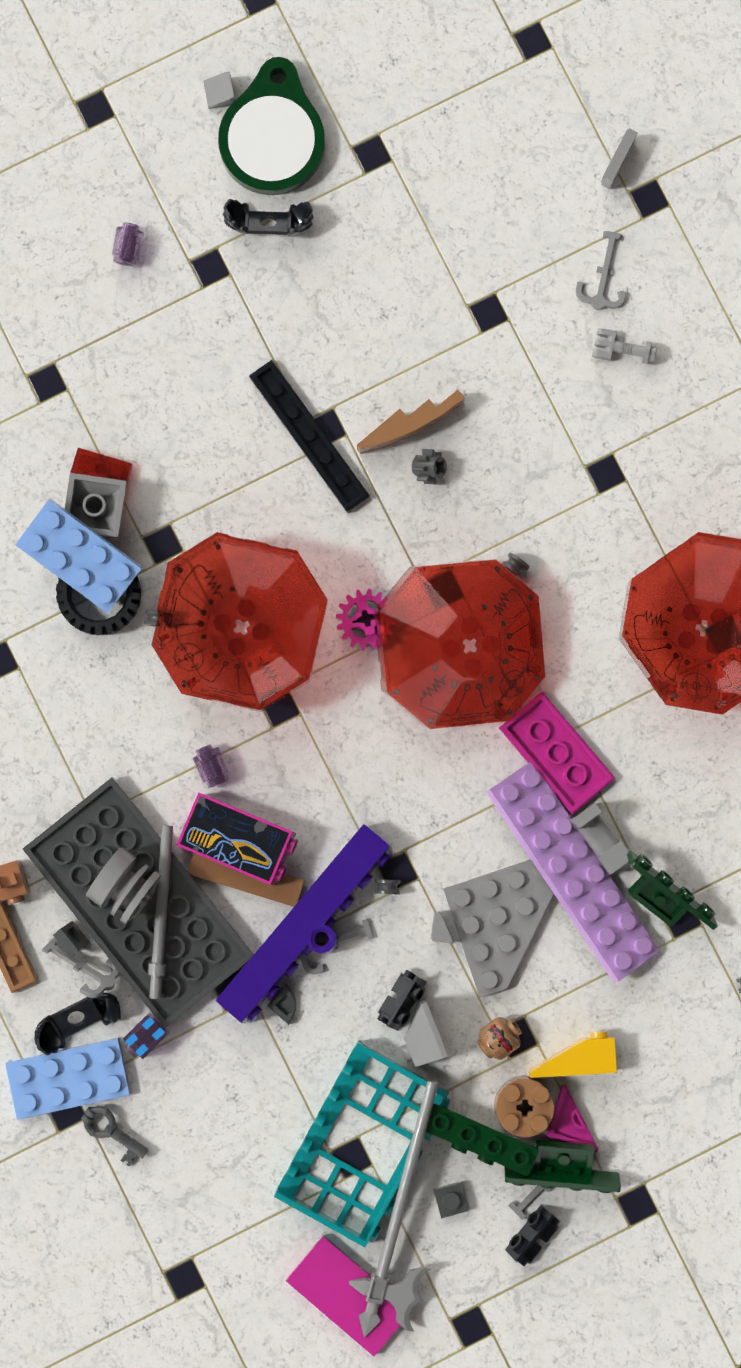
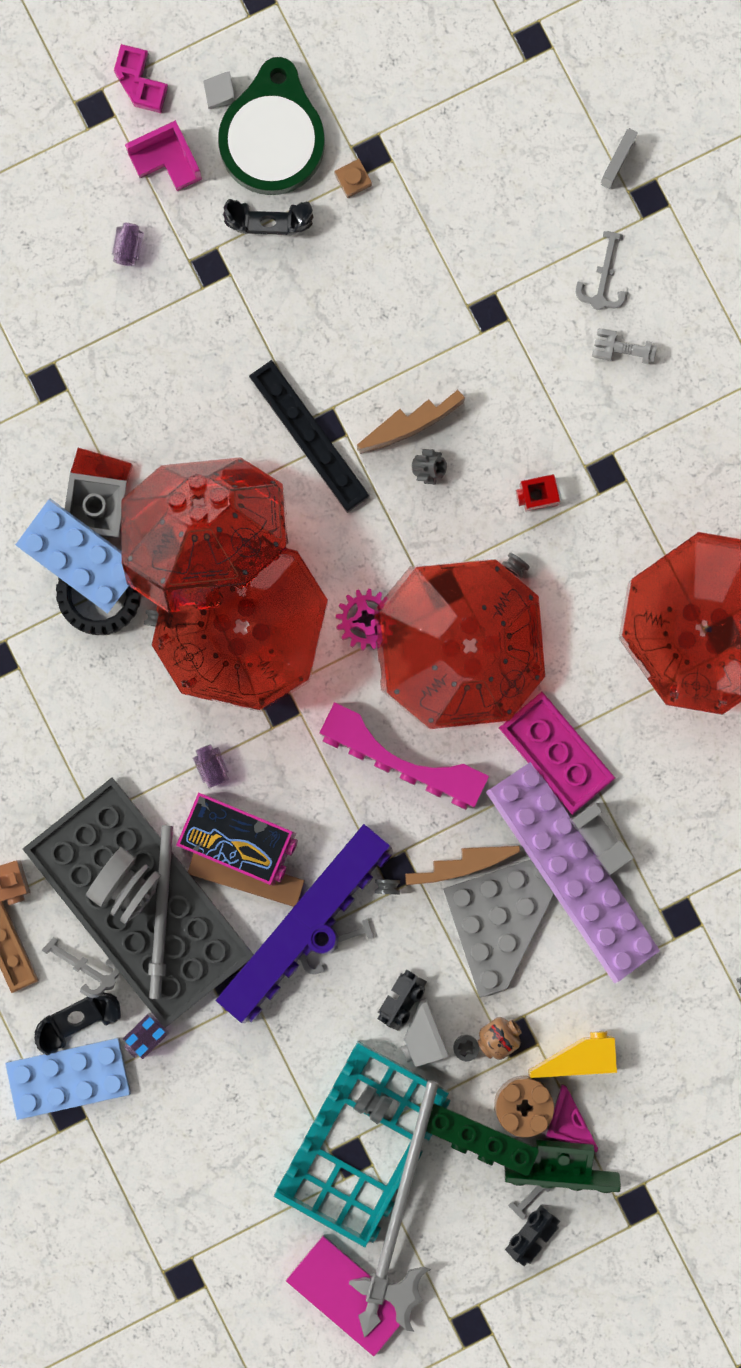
(71, 939): dark grey plate -> none
(111, 1130): dark grey piece -> none
(141, 91): none -> dark pink tile
(165, 149): none -> dark pink panel
(187, 551): none -> clear red windscreen
(284, 1004): dark grey tile -> none
(353, 178): none -> medium nougat plate
(372, 1104): none -> dark grey wheel
(439, 930): light grey slope -> none
(451, 1199): dark grey plate -> none
(457, 781): none -> dark pink arch
(469, 1056): none -> dark grey bush
(471, 861): none -> medium nougat slope
(545, 485): none -> red brick
(662, 897): dark green bracket -> none

